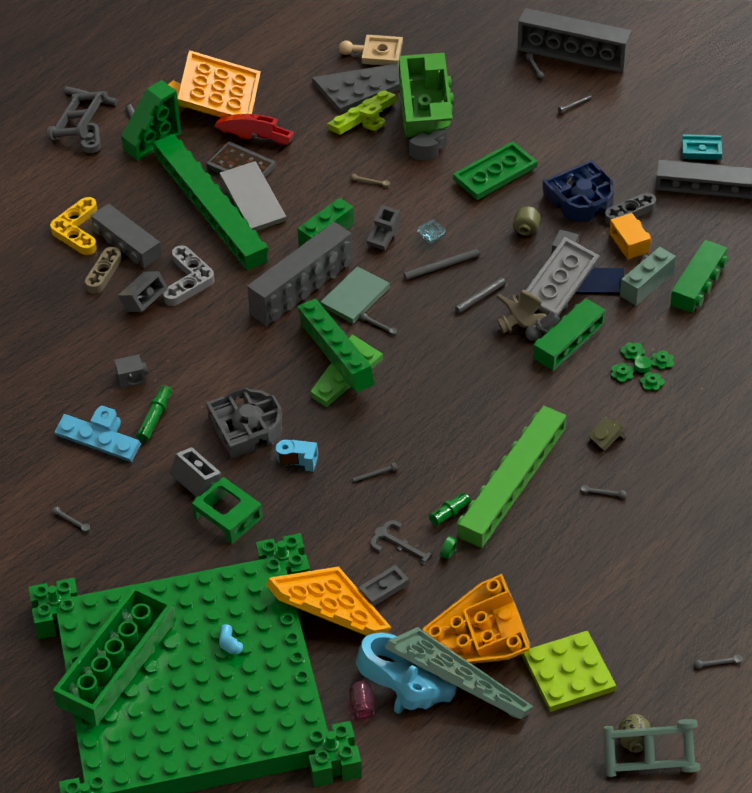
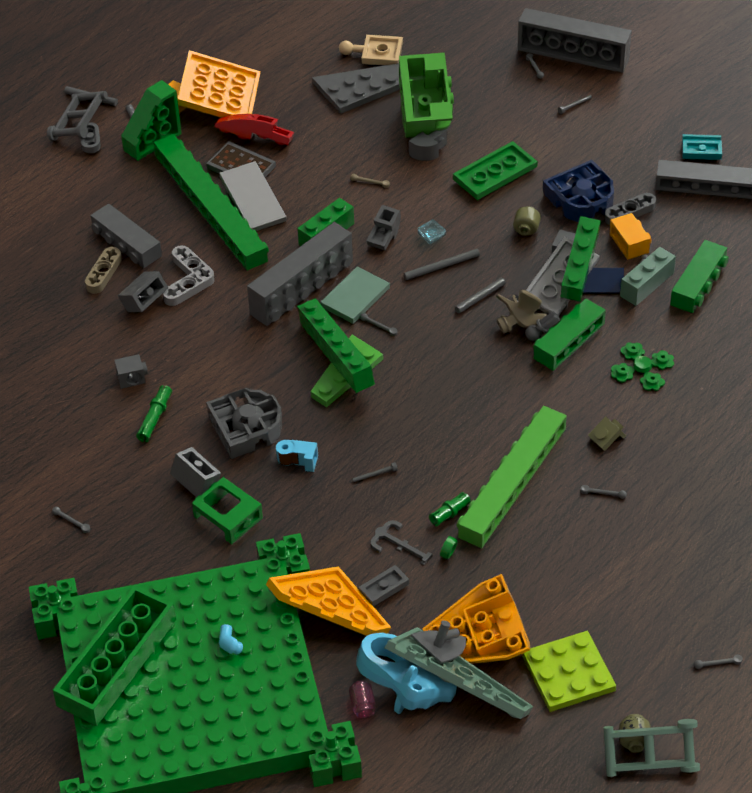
(63, 226): yellow beam -> none
(99, 434): medium azure plate -> none
(366, 113): lime plate -> none
(442, 644): none -> dark grey shield
(580, 259): none -> green brick

